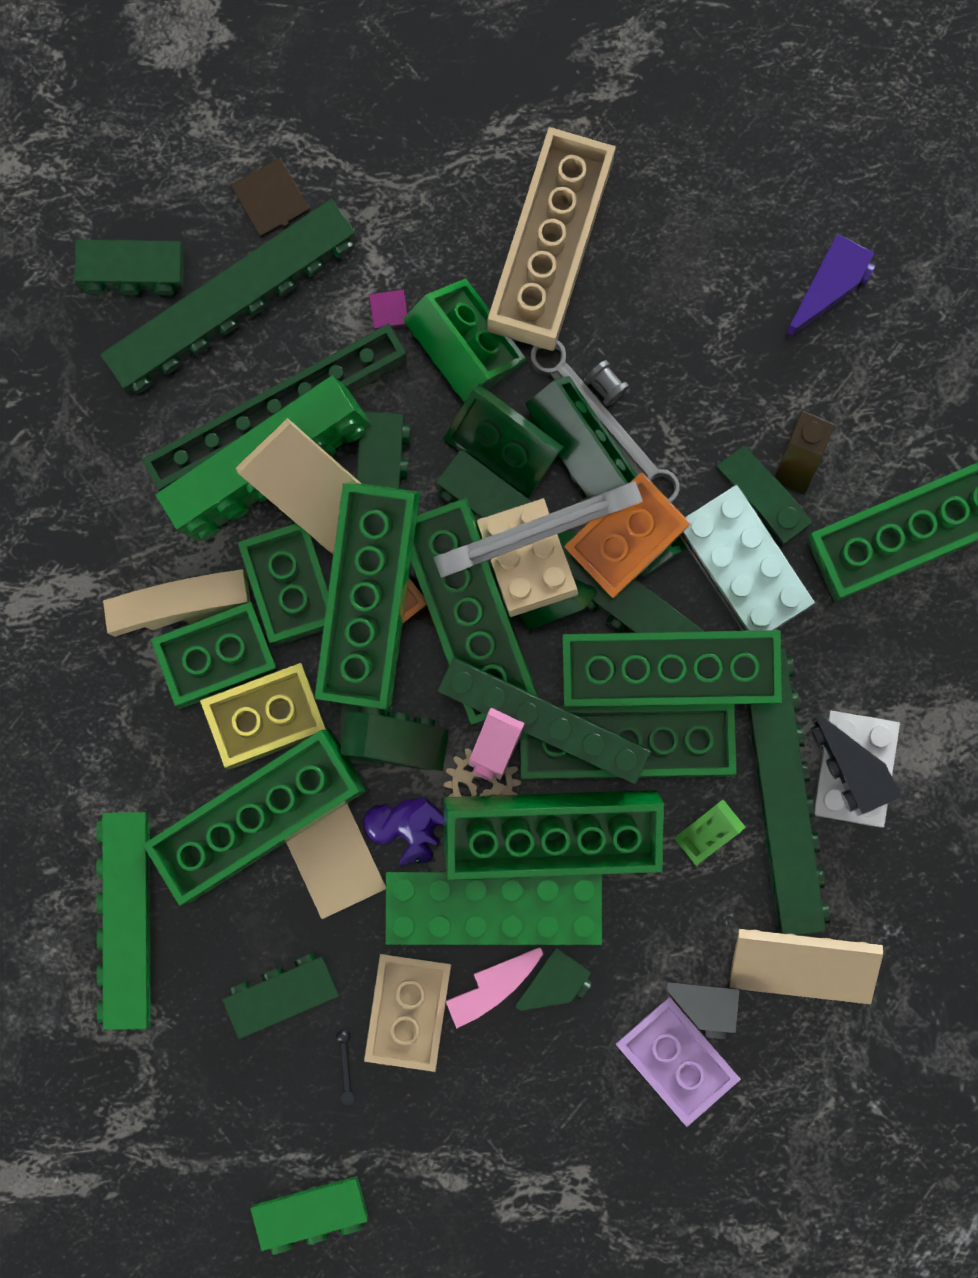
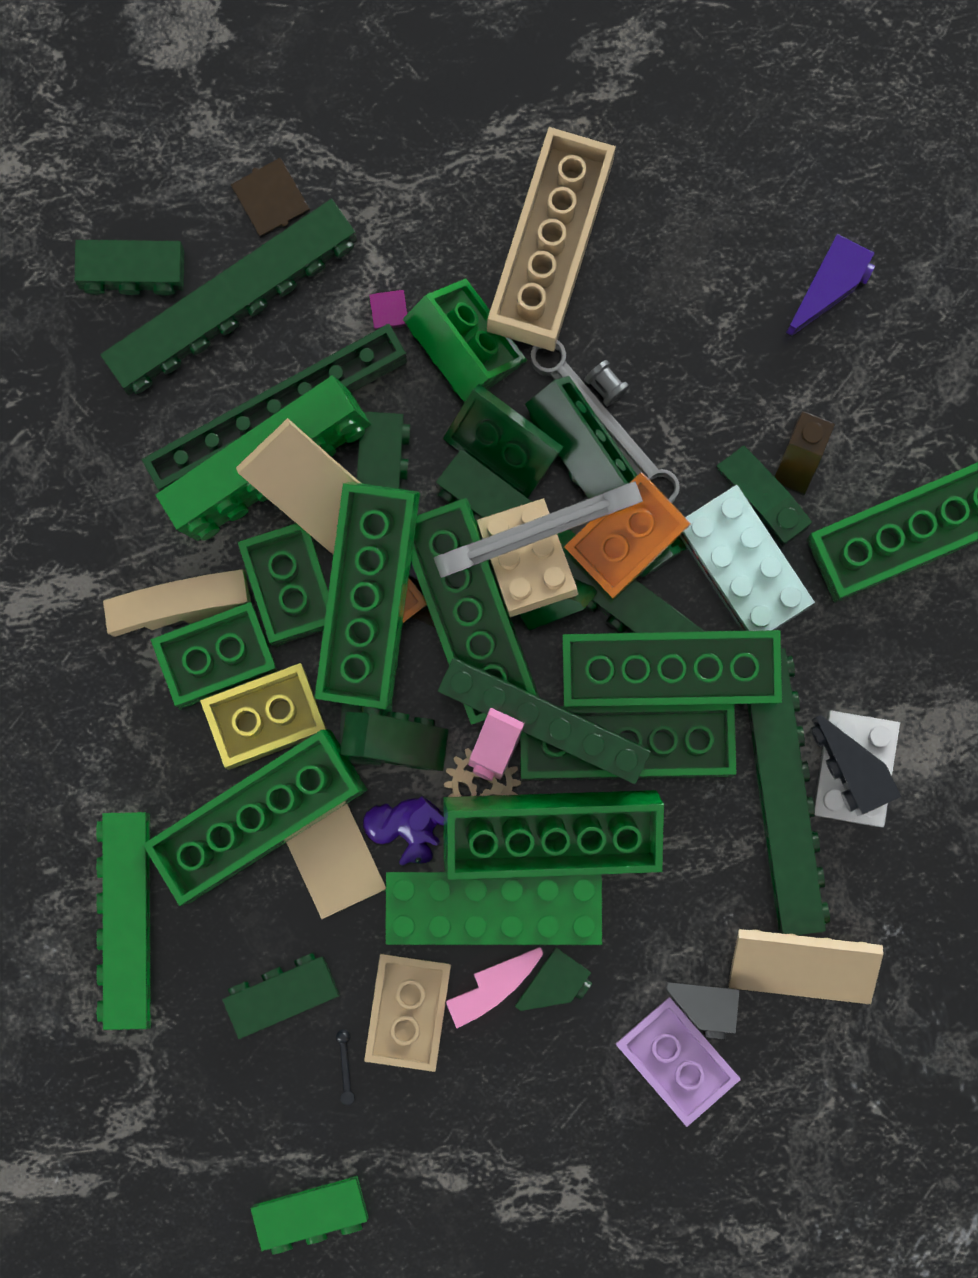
(709, 832): bright green tile -> none

